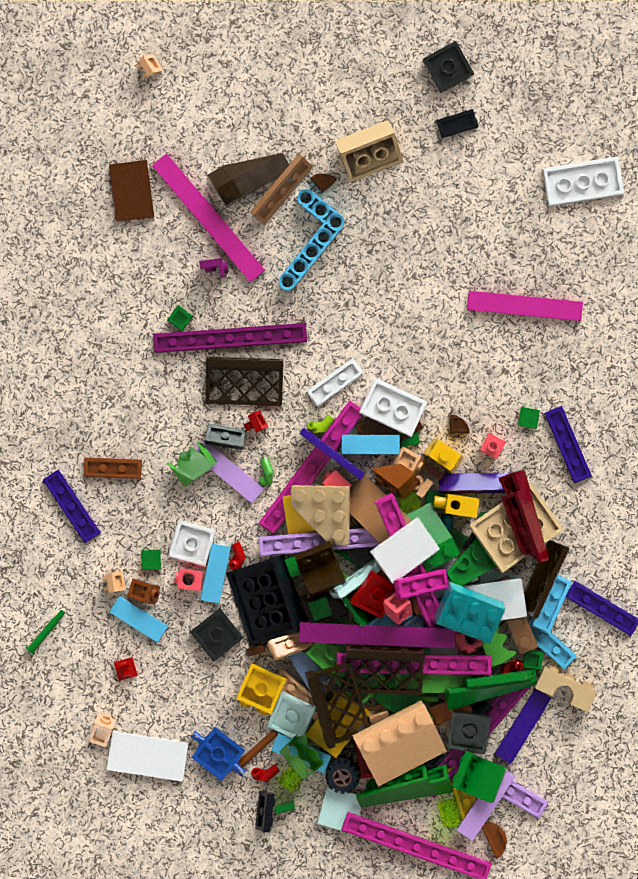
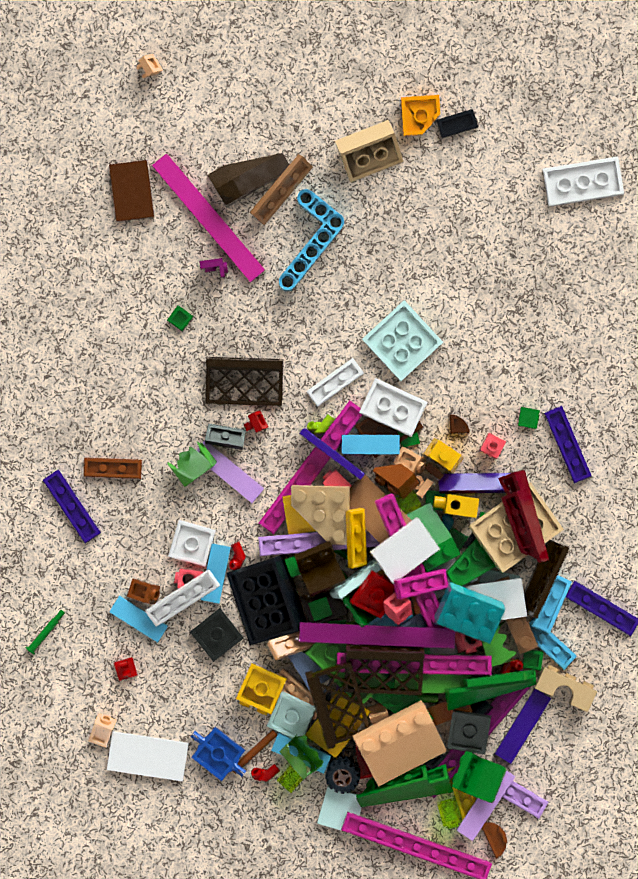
(115, 581): light nougat tile -> none
(151, 559): green tile -> none
(182, 598): none -> white tile
(230, 338): magenta tile -> none
(255, 650): reddish brown tile -> none
(264, 811): black plate -> none
(268, 472): bright green arm -> none
(285, 807): green tile -> none
(323, 181): reddish brown tile -> none
(356, 538): none -> yellow tile
(402, 340): none -> light aqua plate
(419, 113): none -> light orange plate
(448, 67): pearl dark grey plate -> none
(524, 305): dark pink tile -> none

